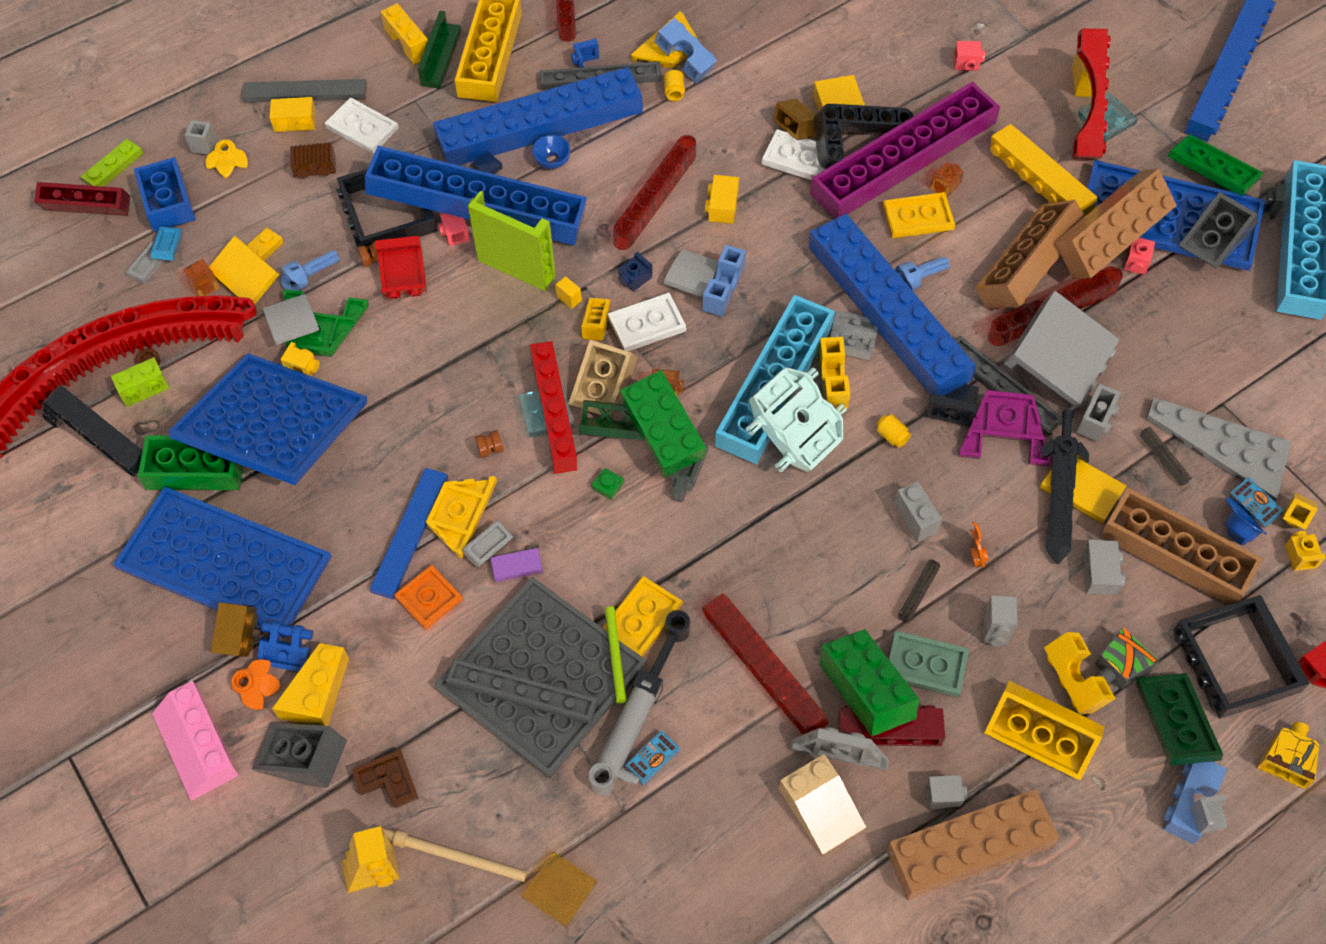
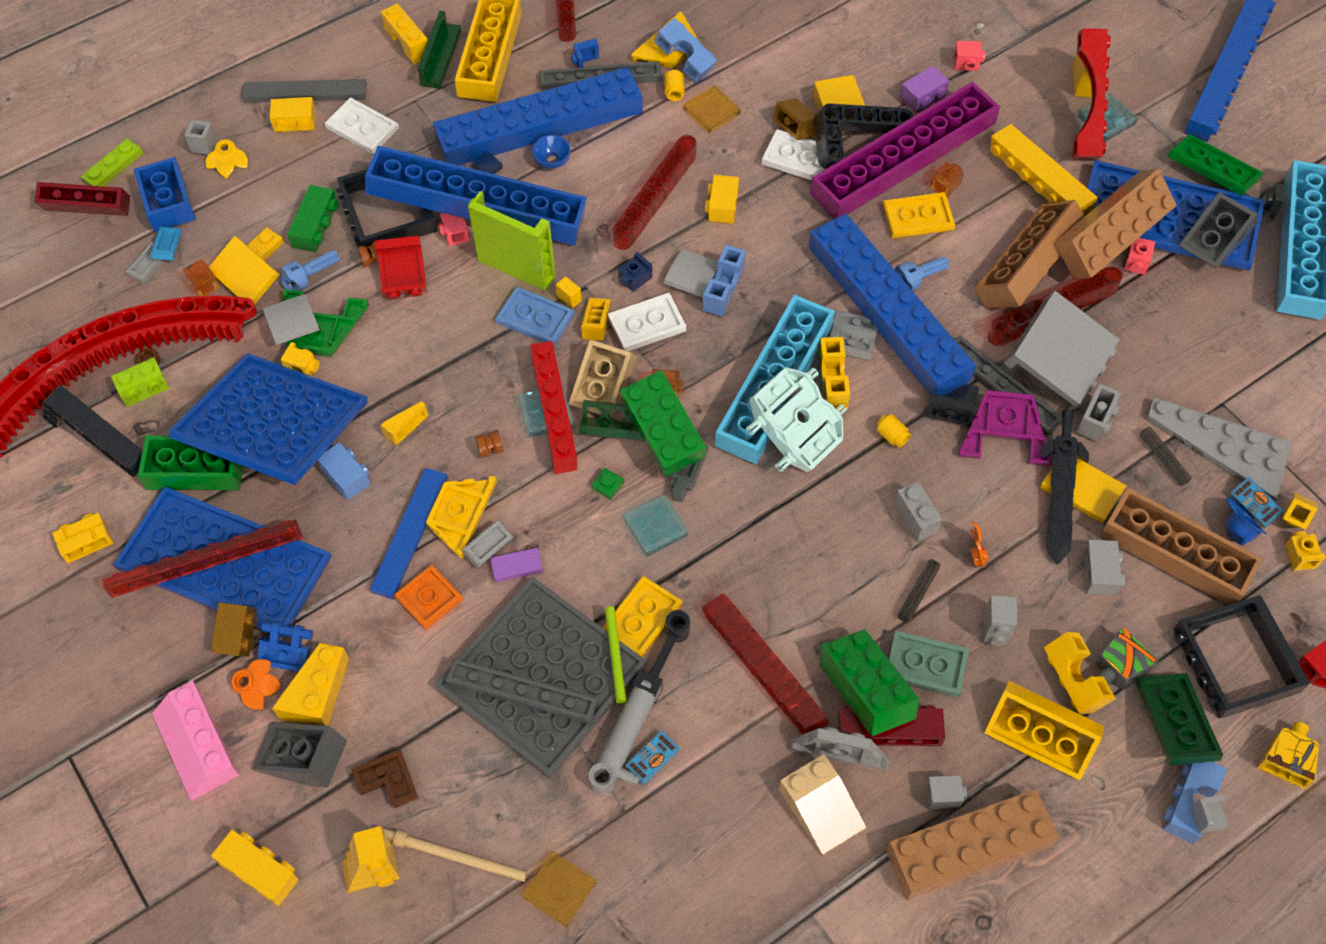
(82, 537): none -> yellow brick
(201, 559): none -> clear red plate
(256, 866): none -> yellow brick
(312, 159): reddish brown brick -> none
(313, 218): none -> green brick
(344, 471): none -> medium blue brick
(404, 423): none -> yellow slope
(534, 316): none -> medium blue tile
(655, 525): none -> clear light blue plate
(712, 109): none -> clear yellow tile
(924, 89): none -> medium lavender brick

